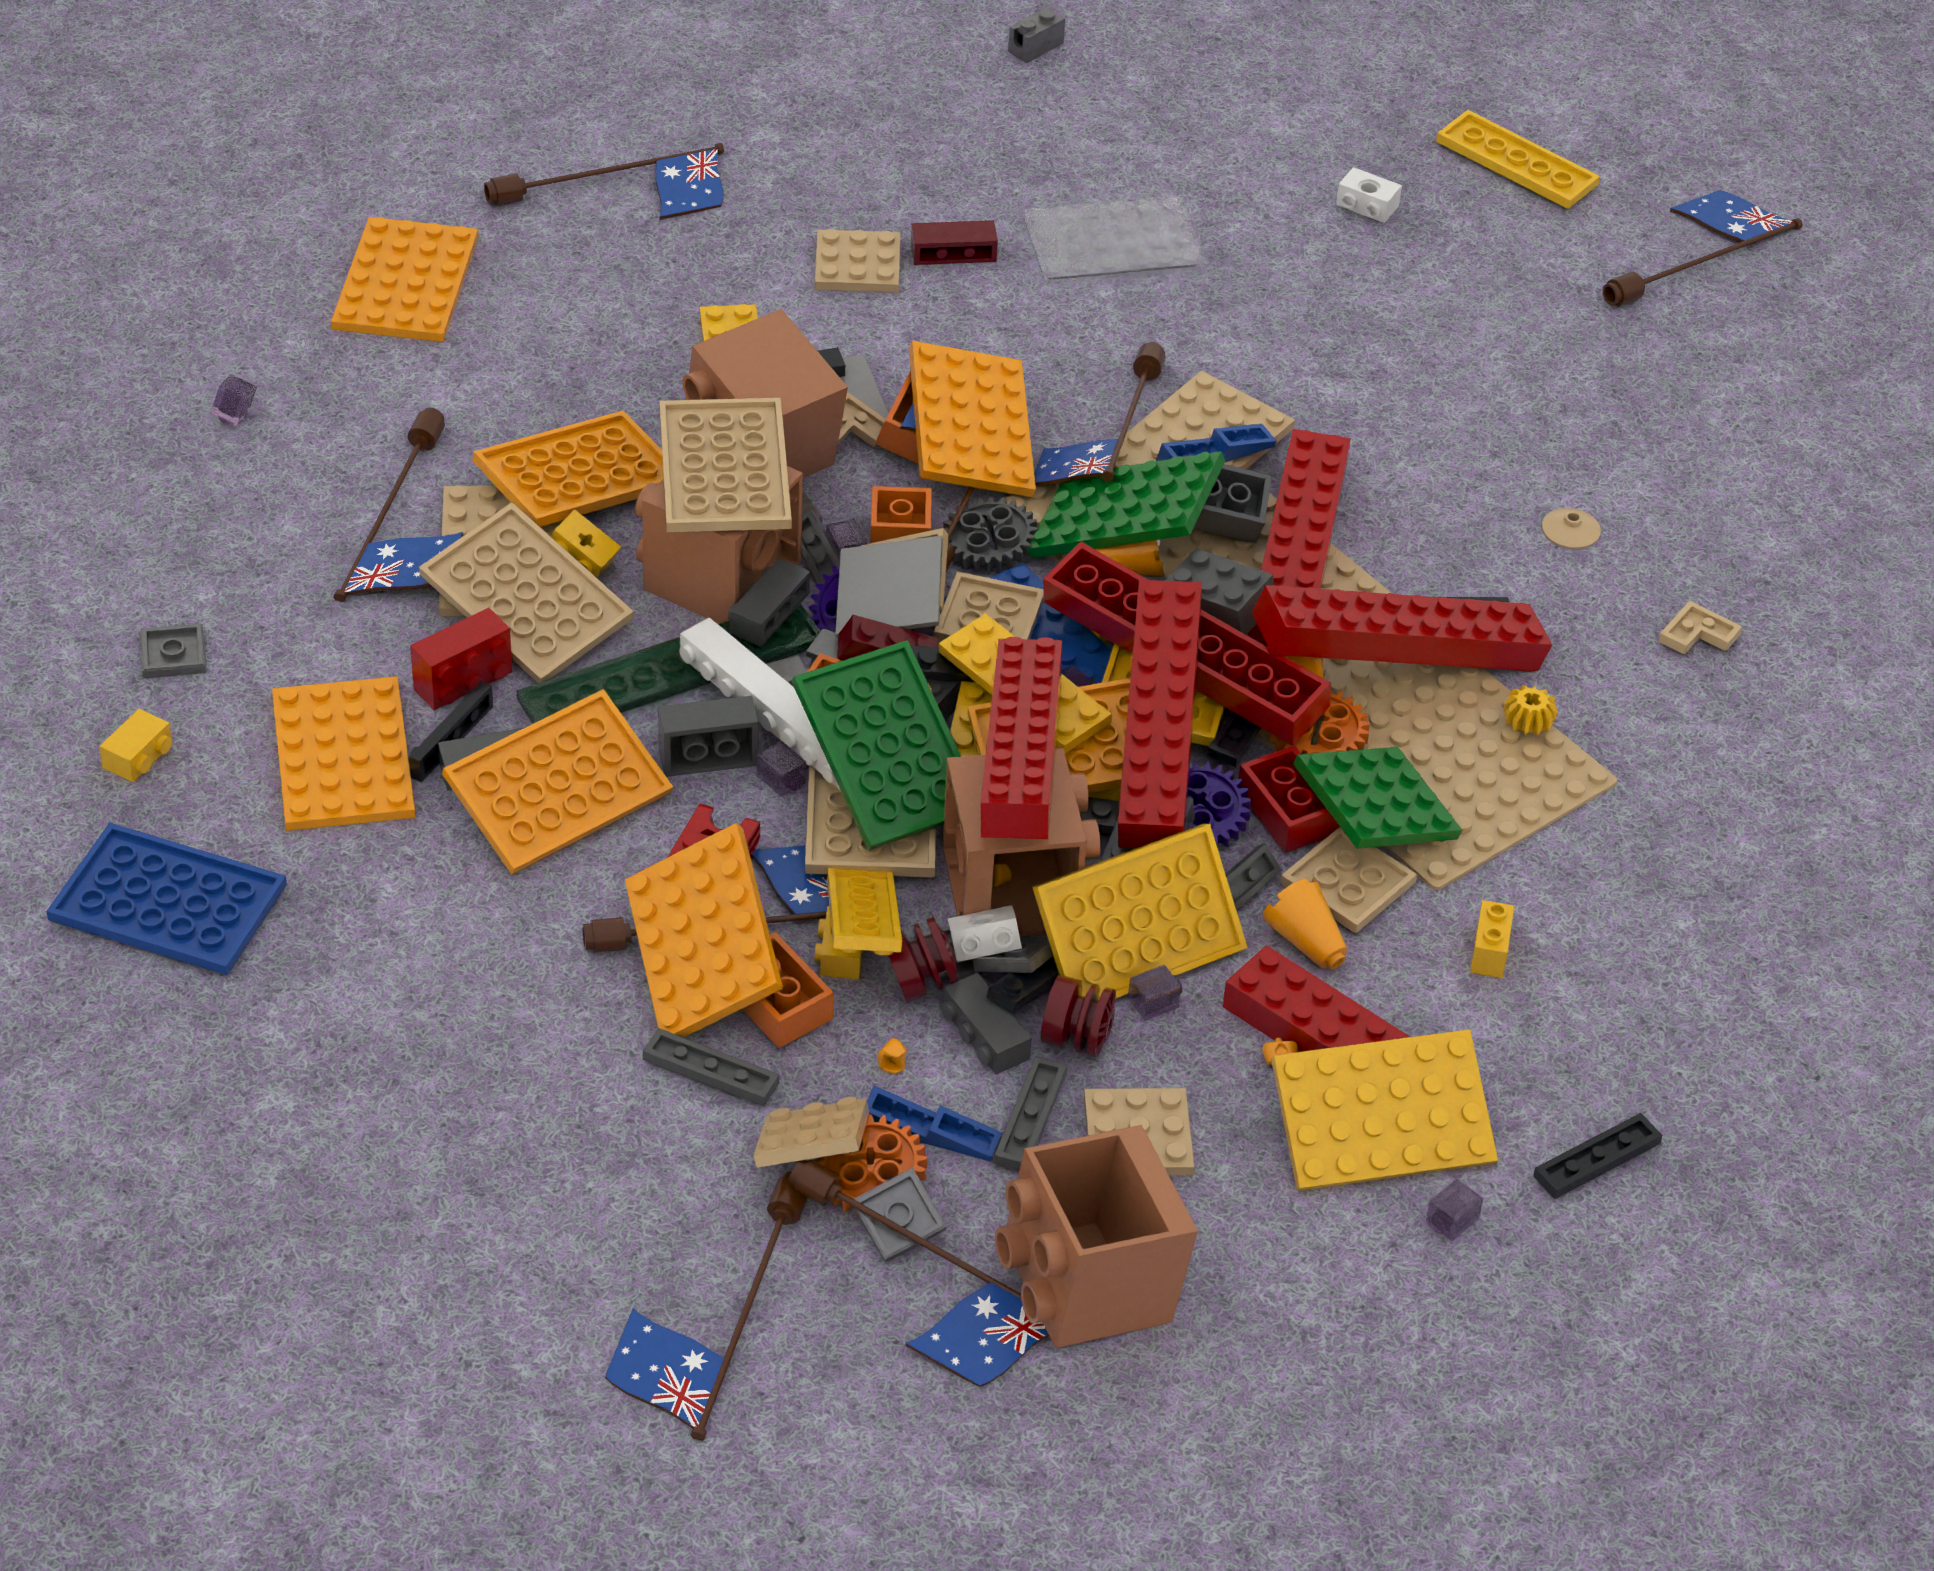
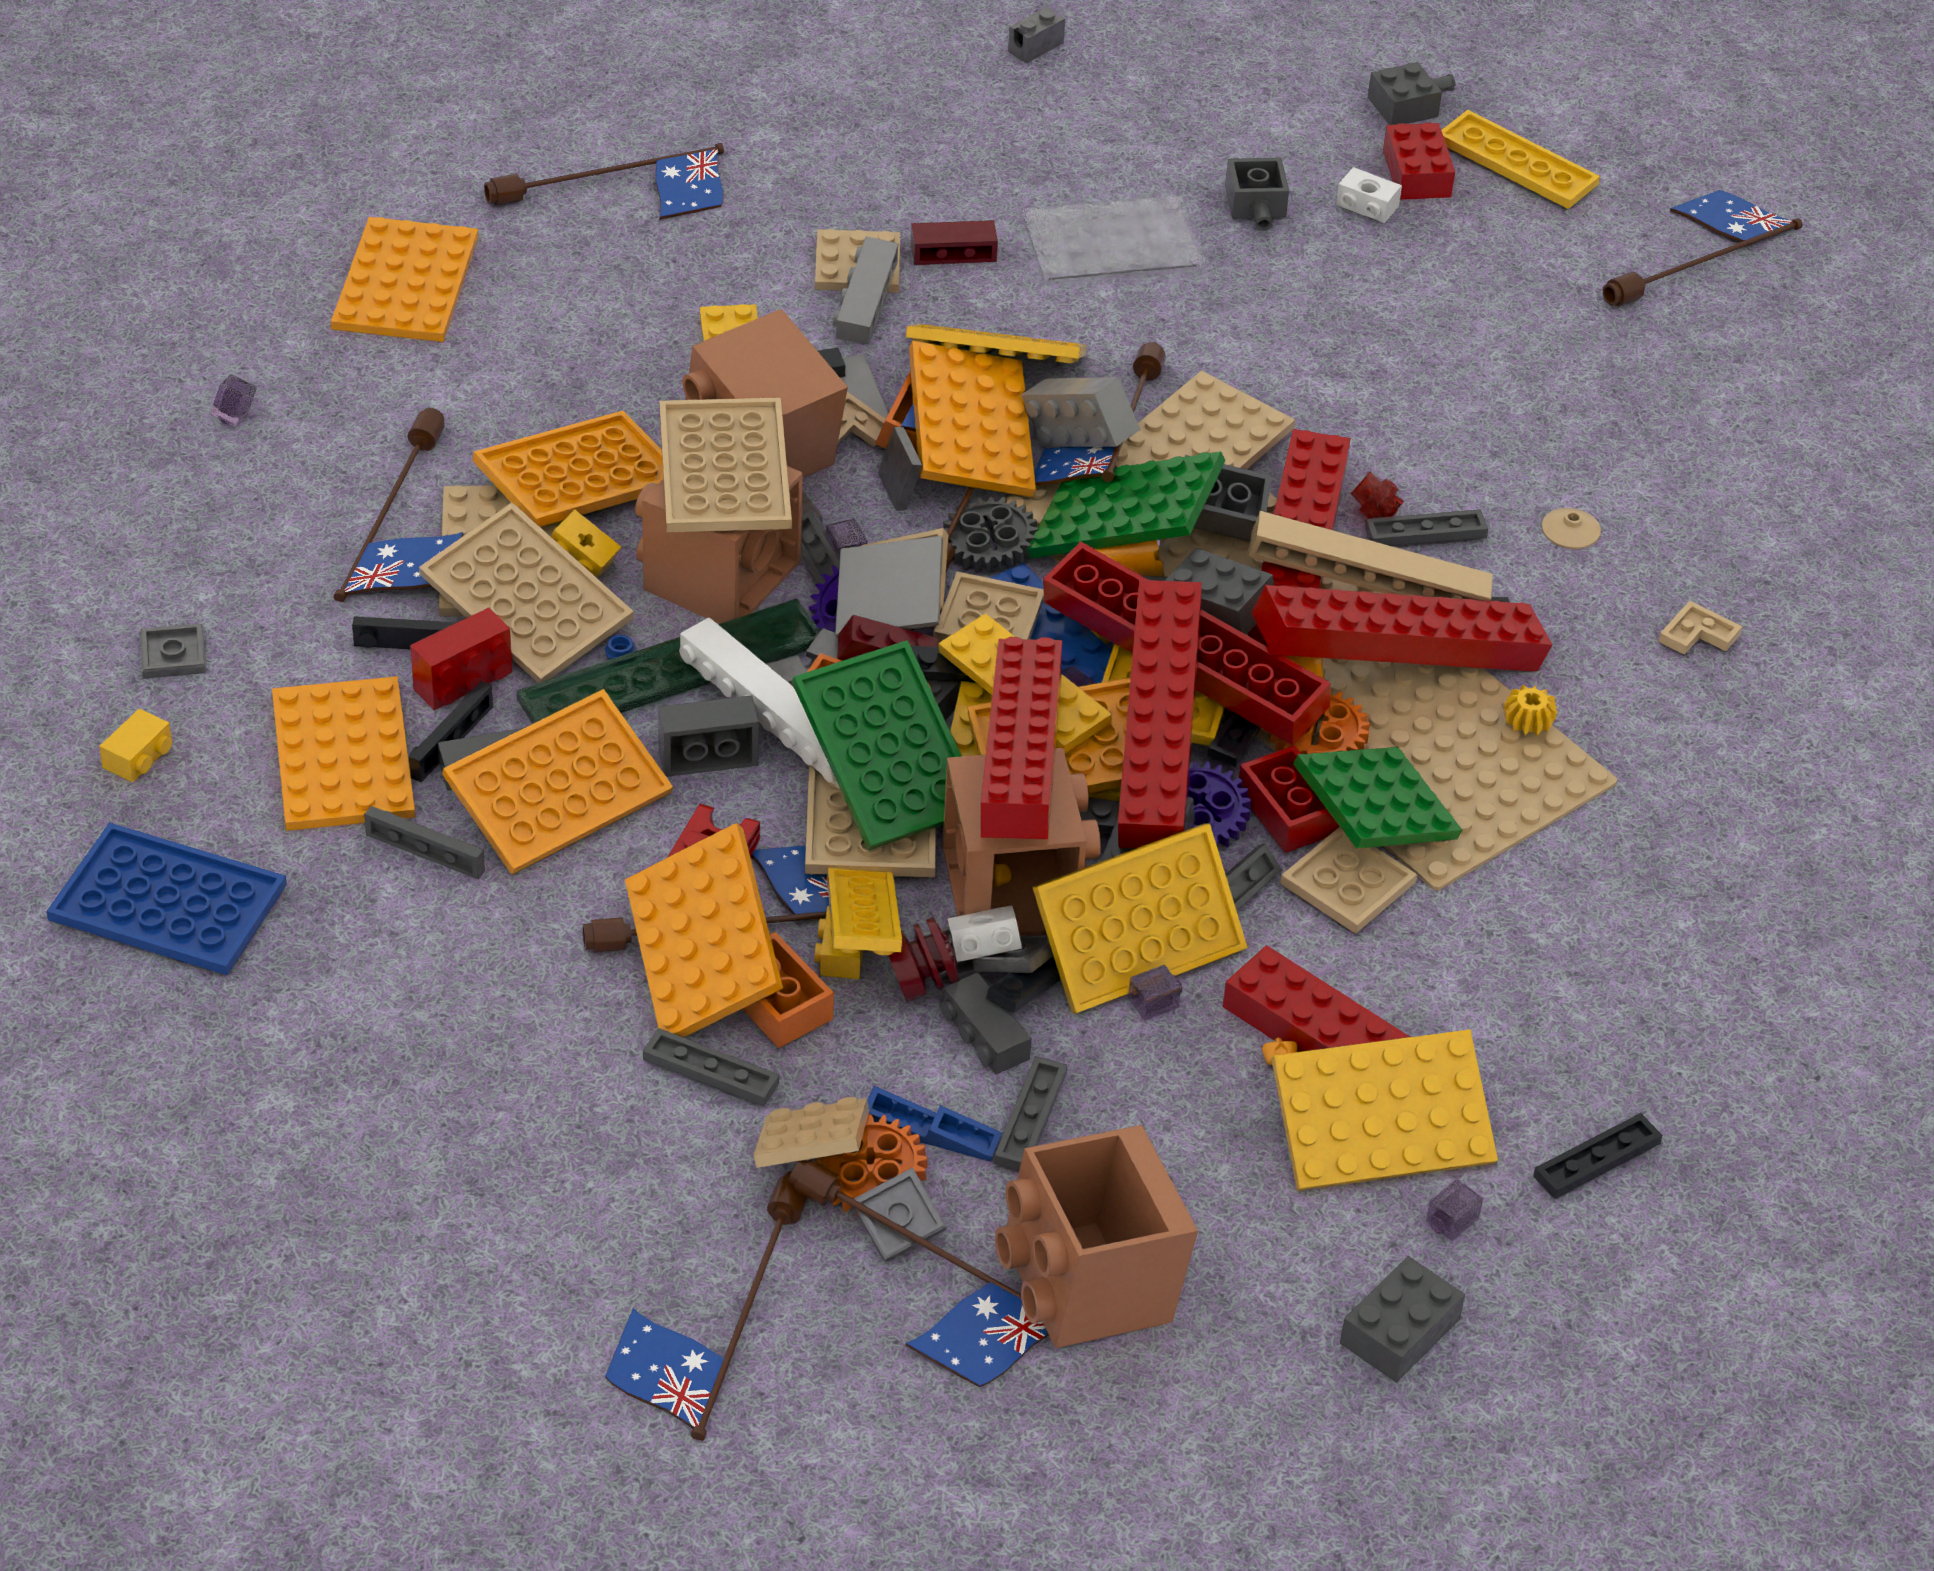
(393, 633): none -> black plate
(424, 842): none -> dark grey plate
(619, 646): none -> blue plate
(769, 602): dark grey brick -> none
(781, 768): clear purple brick -> none
(866, 290): none -> light grey brick
(892, 1056): light orange piece -> none
(899, 512): orange brick -> none
(900, 468): none -> flat silver tile
(1007, 344): none -> yellow plate
(1076, 1015): dark red wheel -> none
(1080, 412): none -> light grey brick
(1159, 1111): tan plate -> none
(1231, 441): blue slope -> none
(1257, 189): none -> dark grey brick
(1307, 923): light orange cone -> none
(1363, 561): none -> tan brick
(1377, 497): none -> clear red brick
(1402, 1318): none -> dark grey brick
(1407, 93): none -> dark grey brick
(1419, 160): none -> red brick
(1427, 527): none -> dark grey plate
(1492, 939): yellow brick -> none

